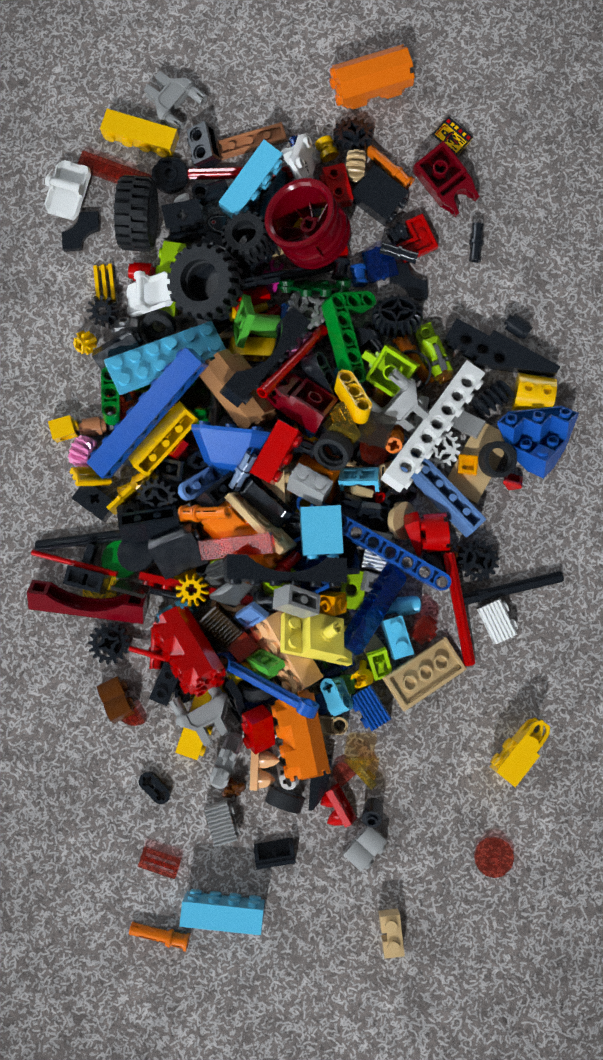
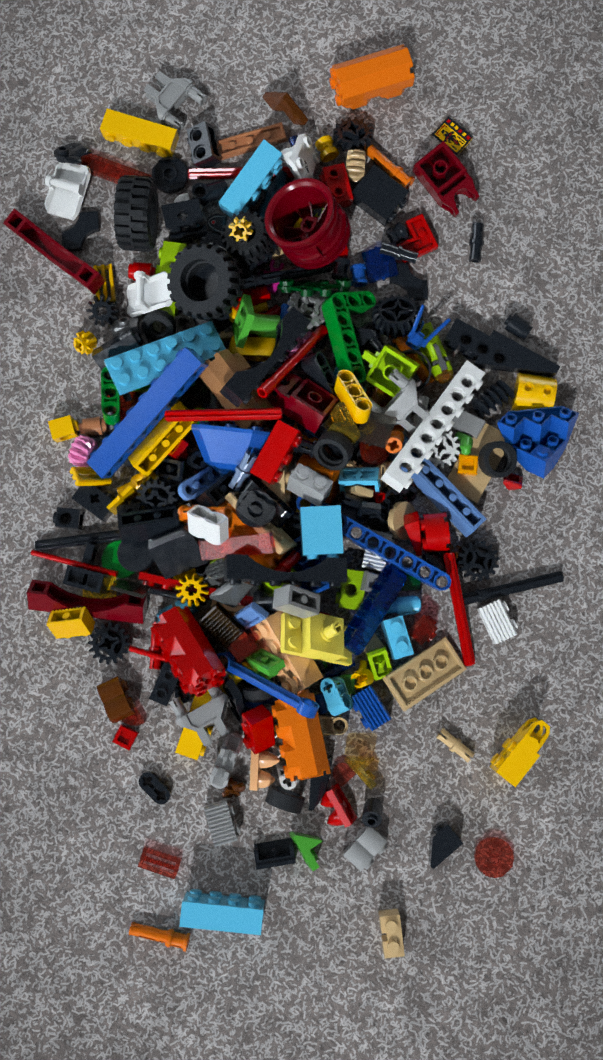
(54, 251): none -> dark red arch
(70, 622): none -> yellow brick
(71, 153): none -> black plate
(76, 521): none -> black brick
(125, 737): none -> red tile
(208, 524): none -> white brick
(224, 414): none -> red axle
(242, 223): none -> yellow gear
(255, 508): none -> black tile
(283, 102): none -> reddish brown tile
(305, 843): none -> bright green slope
(332, 603): light orange brick -> none
(351, 554): black tile -> none
(411, 583): none -> dark green tile
(416, 337): none -> blue plant
(442, 843): none -> black slope
(455, 745): none -> tan pin
(466, 442): none -> bright green arm

